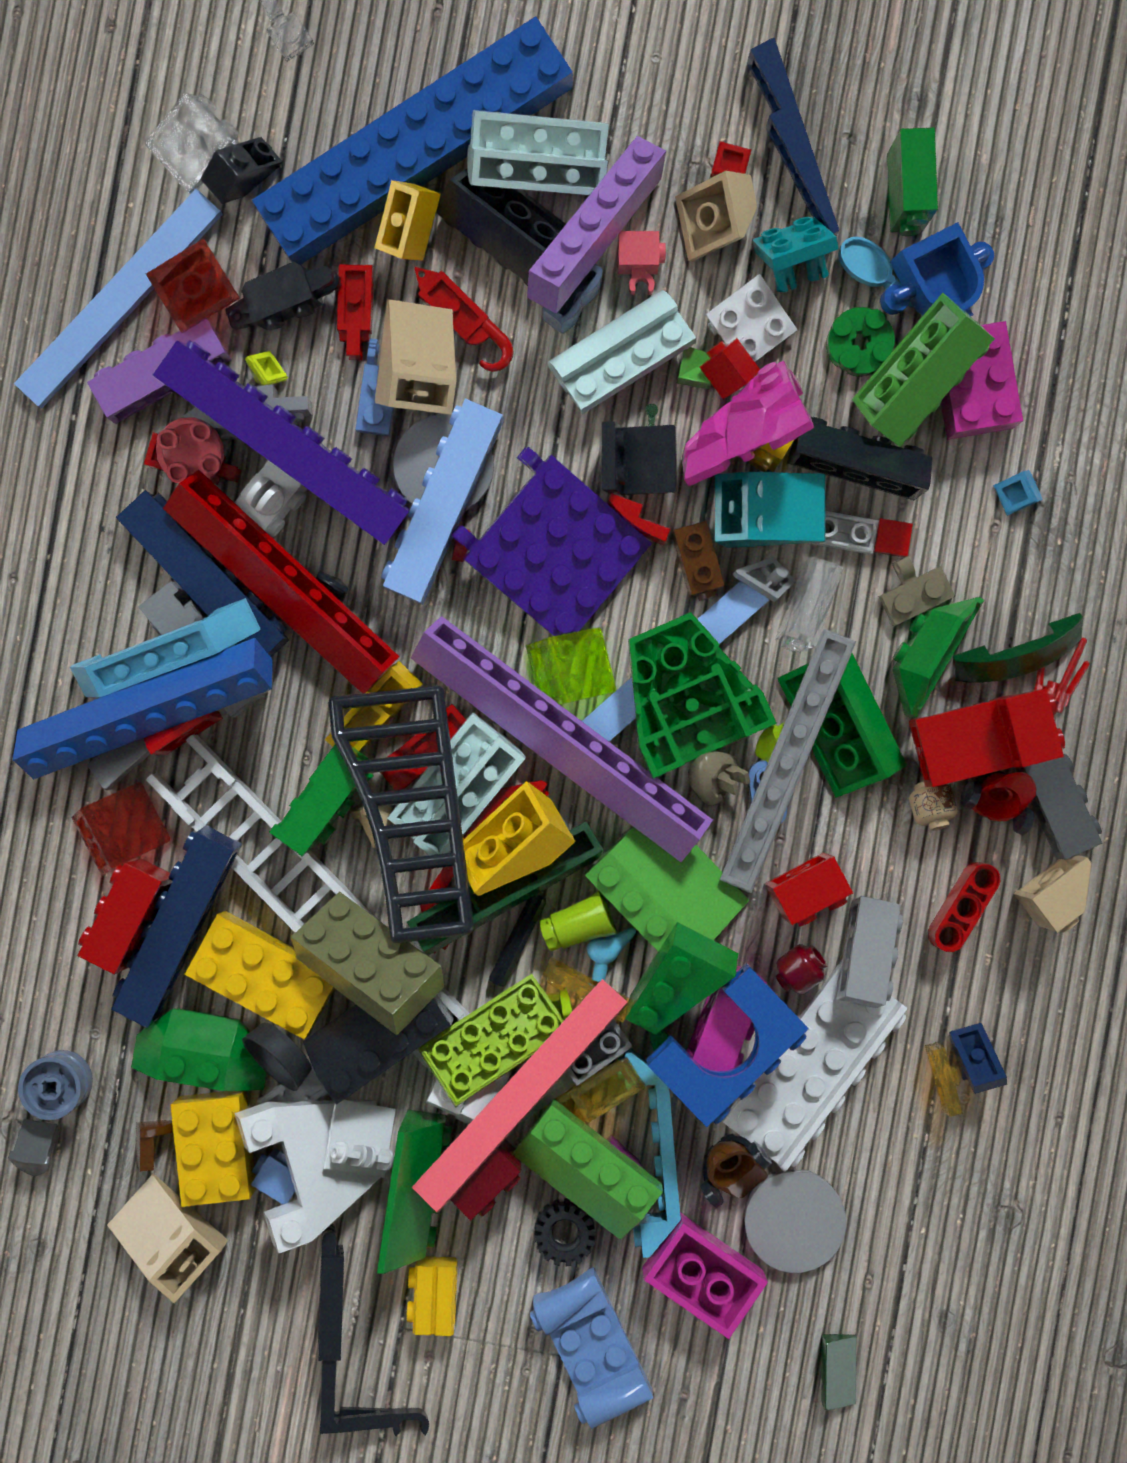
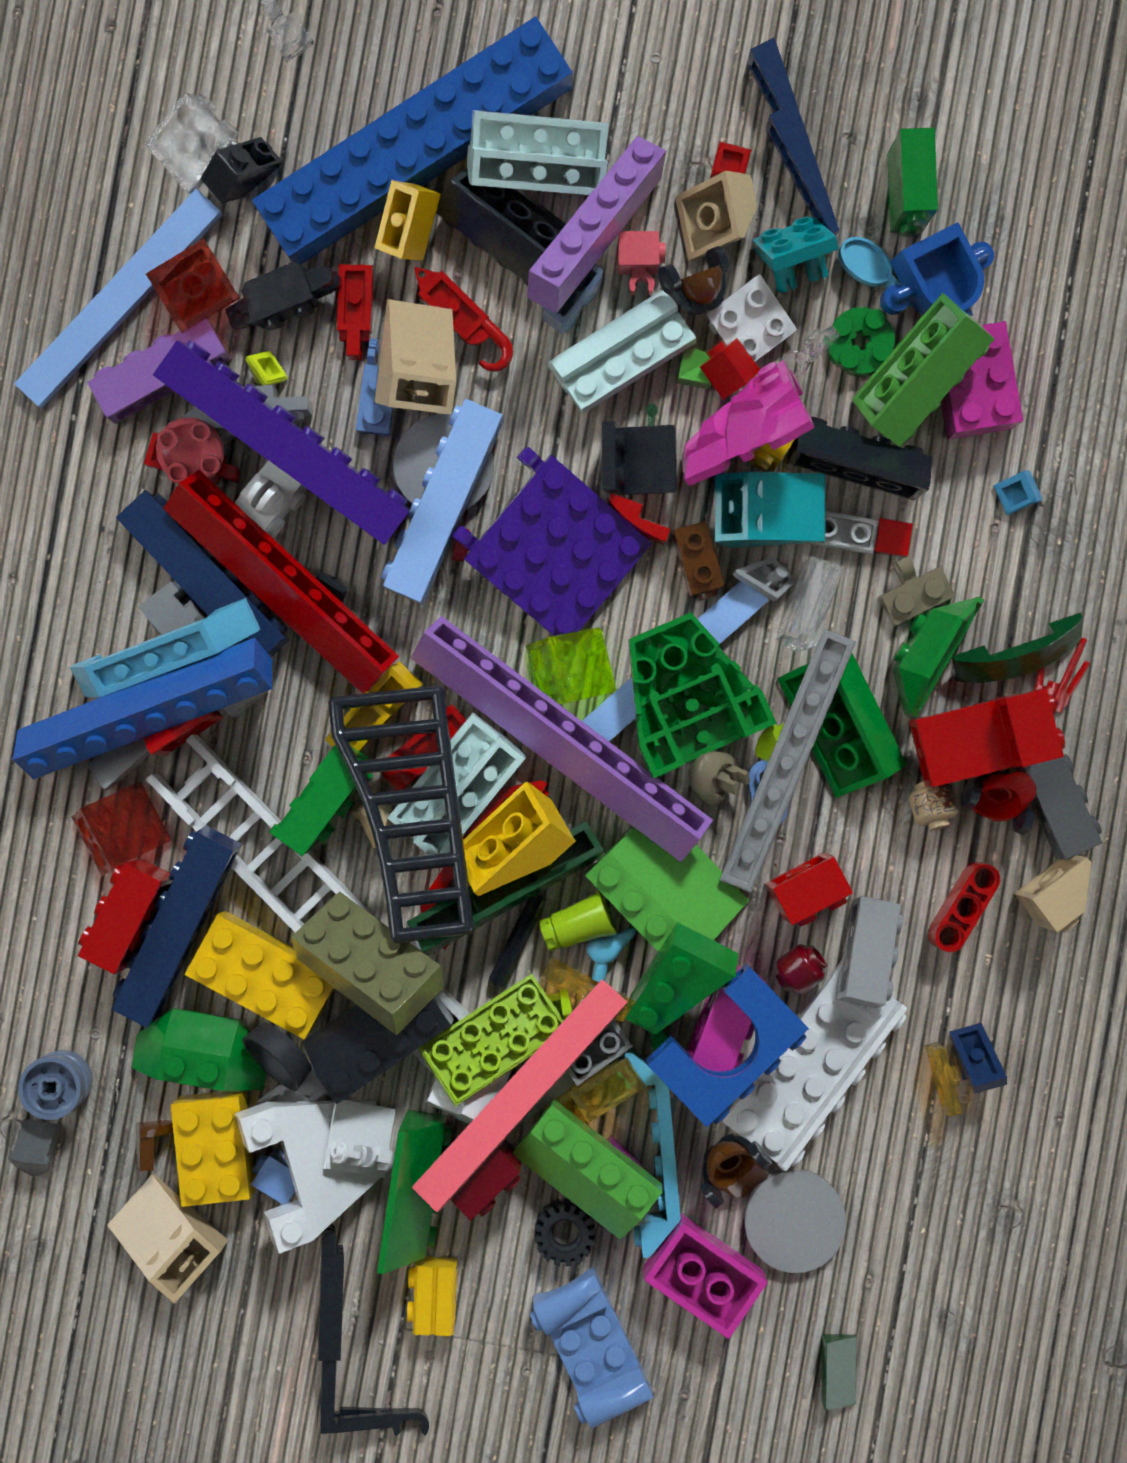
(701, 290): none -> cap
(816, 345): none -> clear plate

